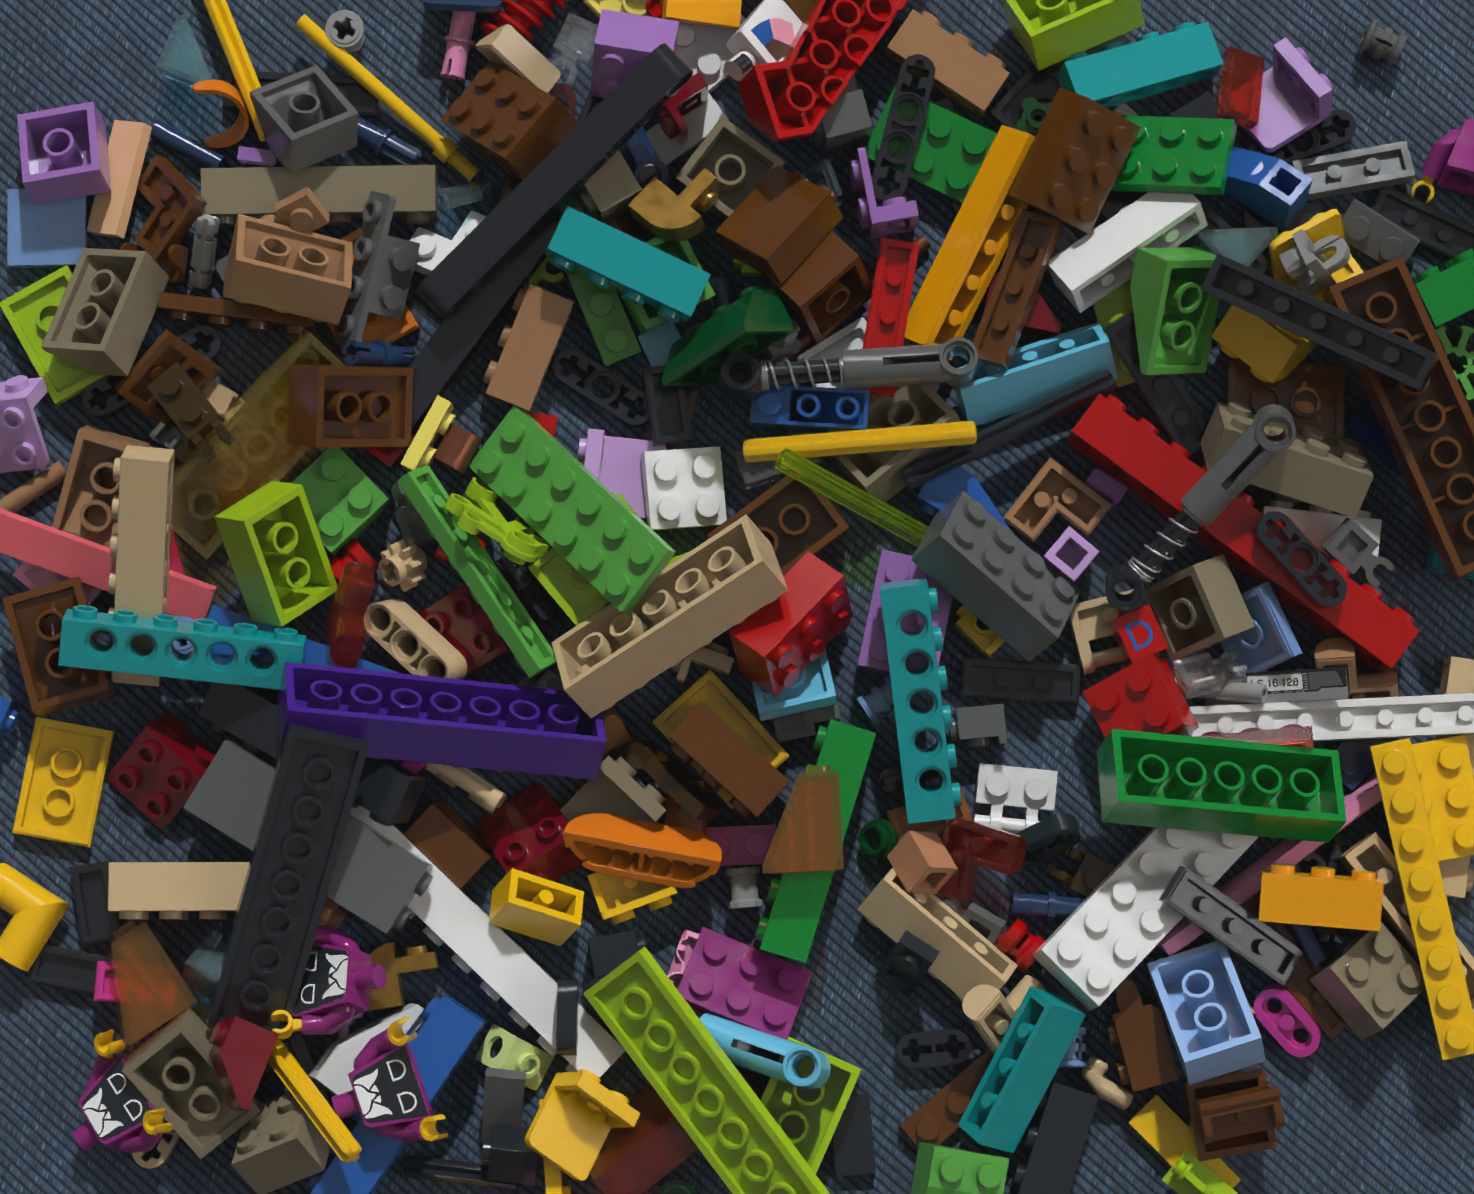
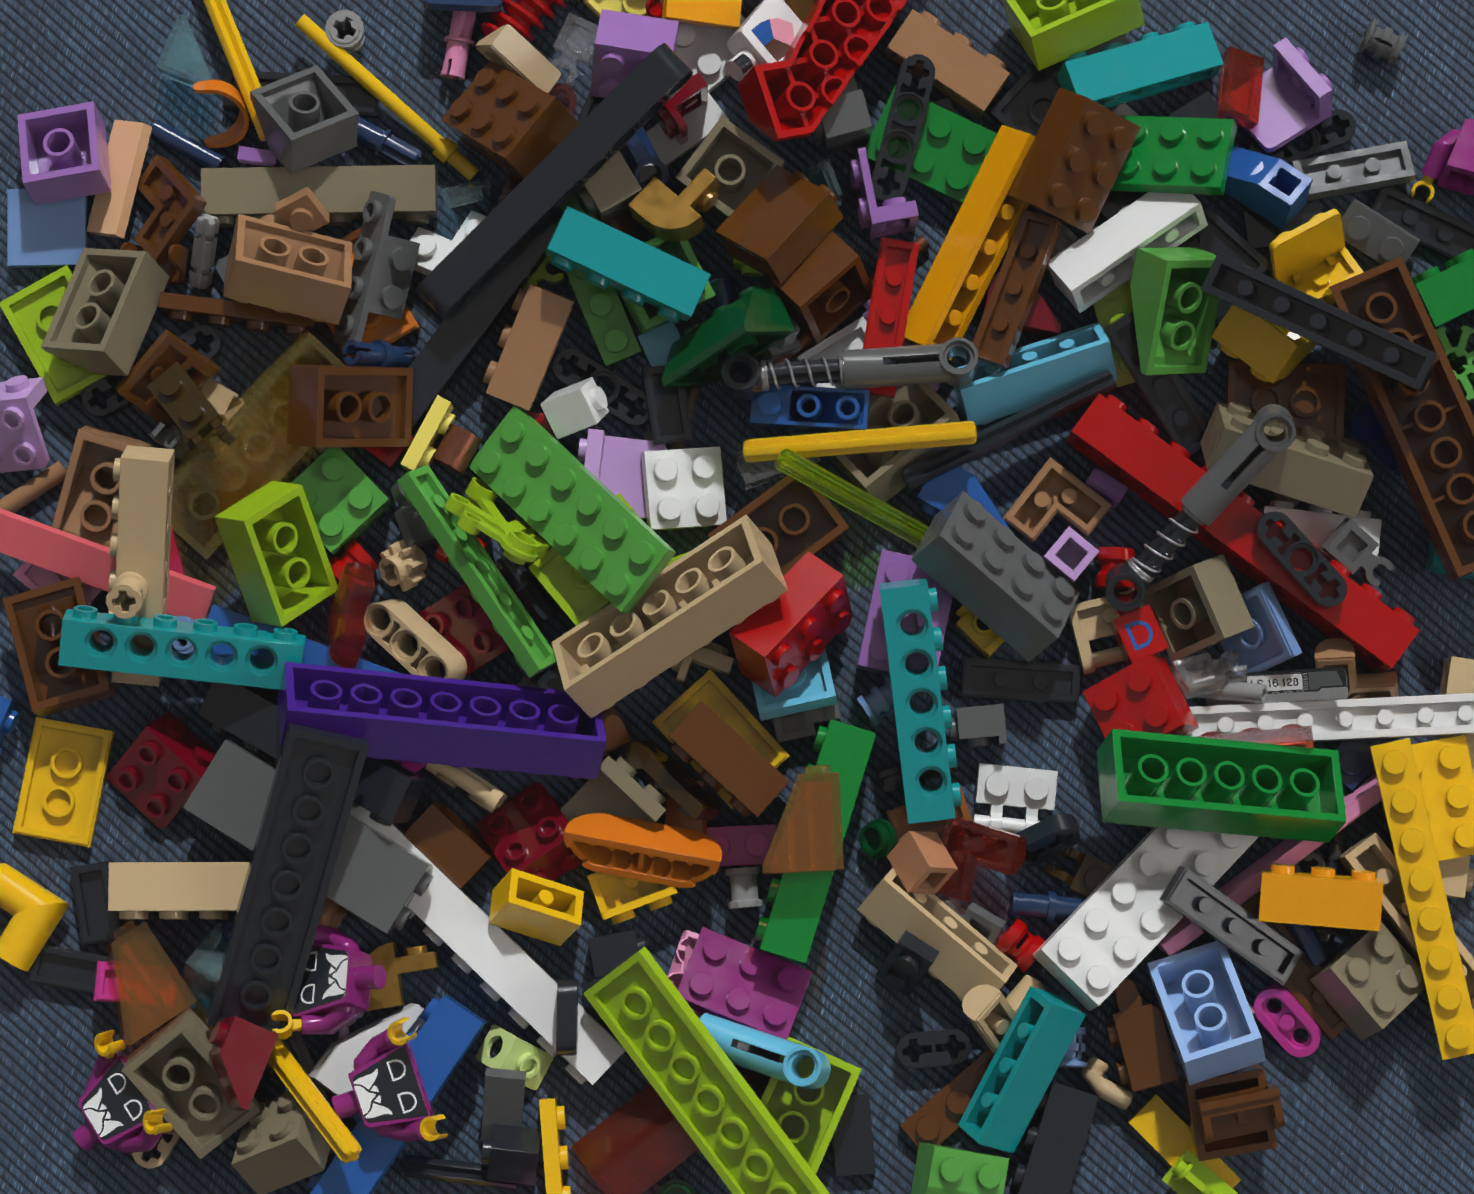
(135, 587): none -> tan bush
(575, 407): none -> white brick
(577, 1121): yellow bracket -> none
(1030, 110): dark green plate -> none
(1108, 558): none -> red wheel
(1240, 244): clear light blue slope -> none
(1309, 263): light grey hips -> none

